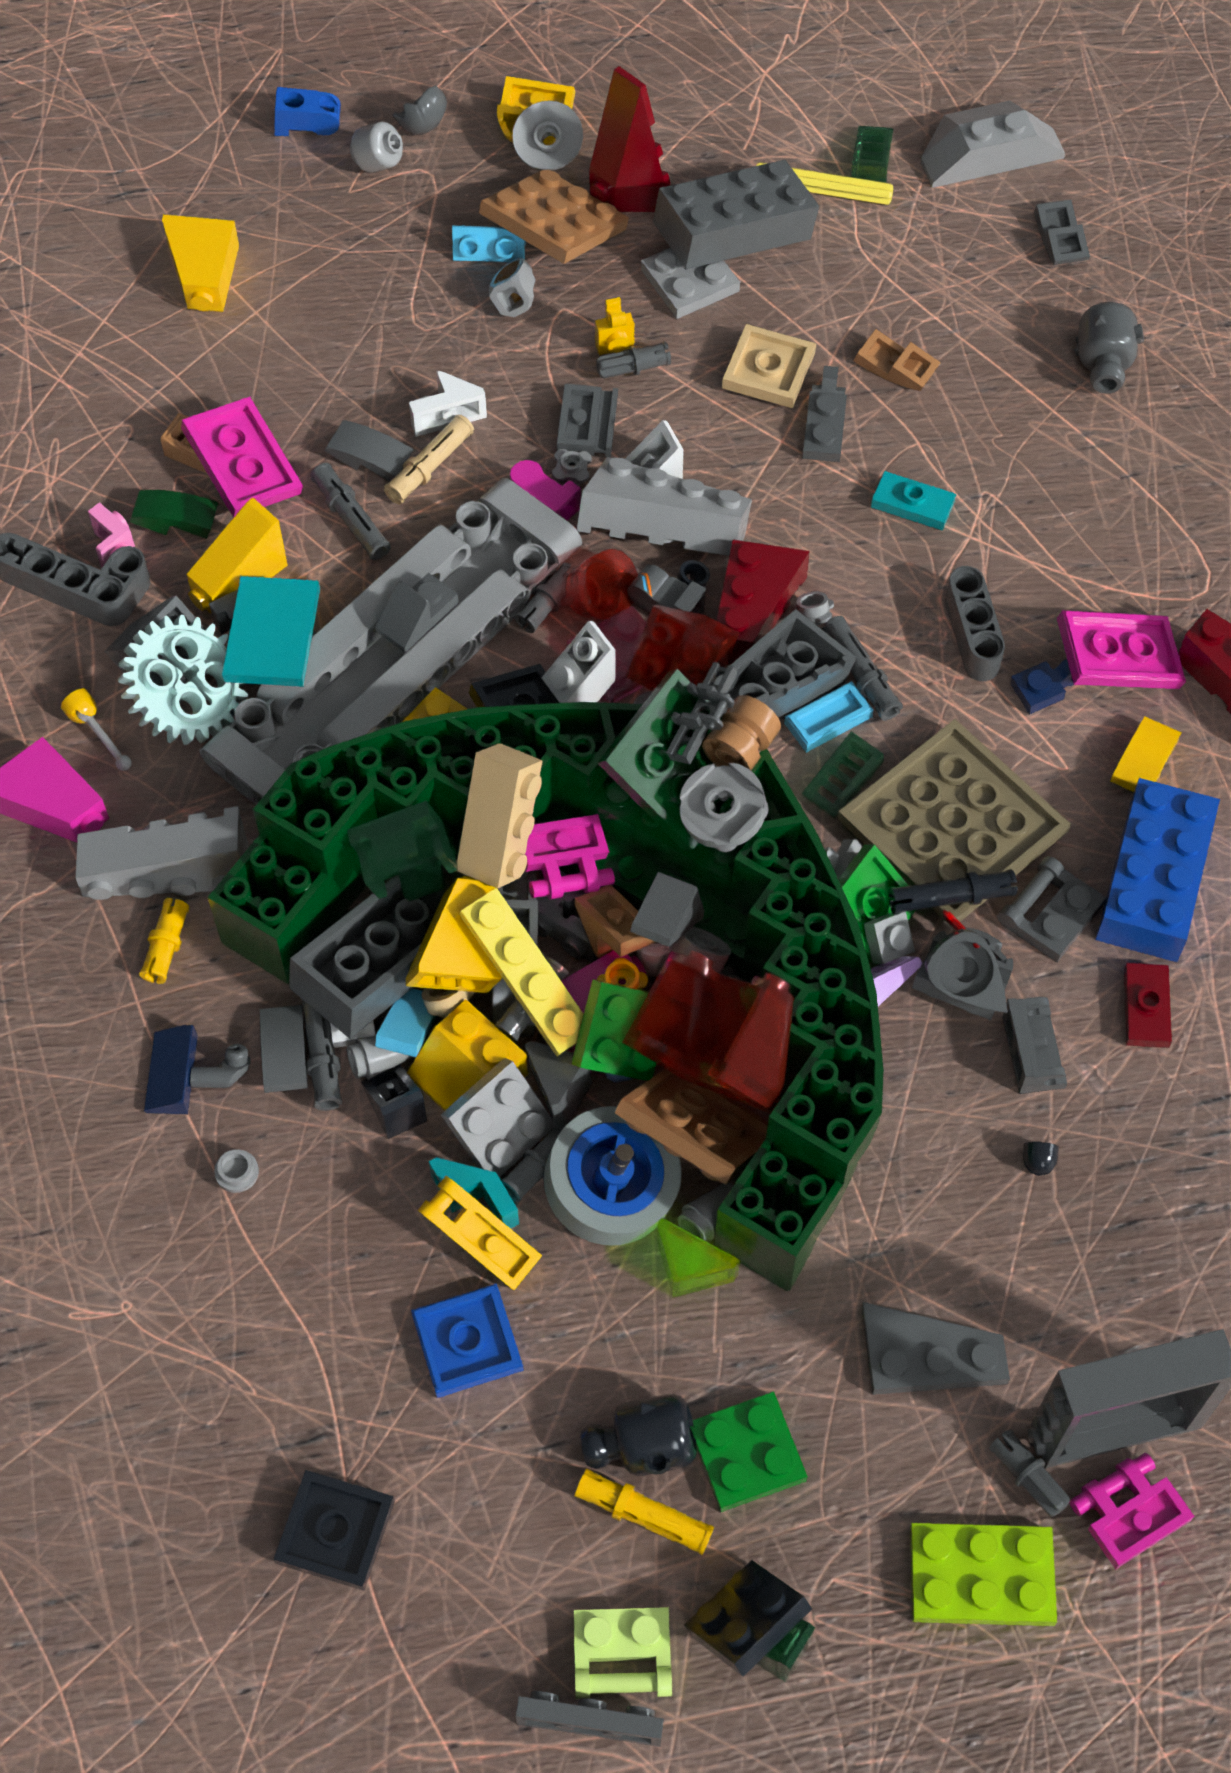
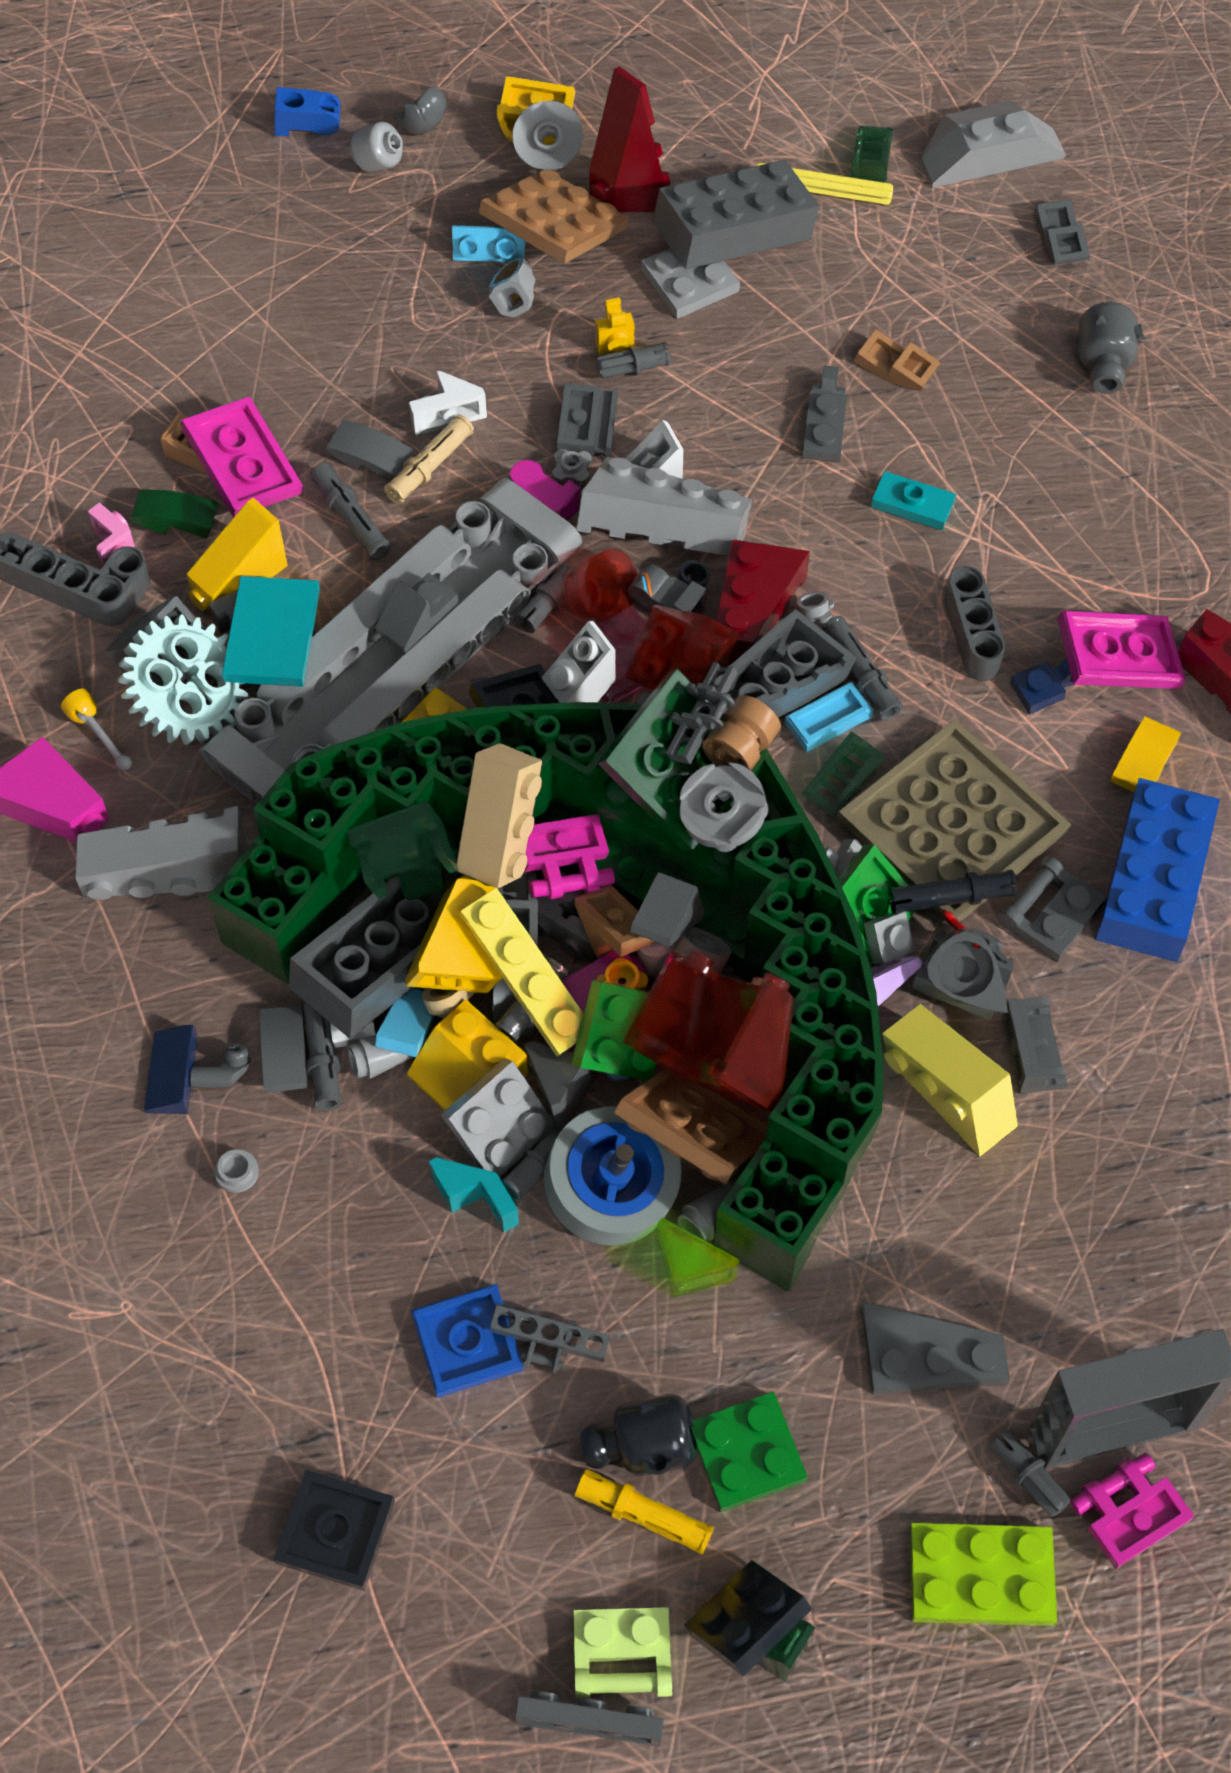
(164, 941): yellow pin -> none
(203, 258): yellow slope -> none
(395, 1101): black slope -> none
(481, 1234): yellow plate -> none
(536, 1336): none -> dark grey piece
(769, 366): tan plate -> none
(953, 1077): none -> light yellow wedge
(1040, 1157): black hinge -> none
(1147, 1005): dark red plate -> none

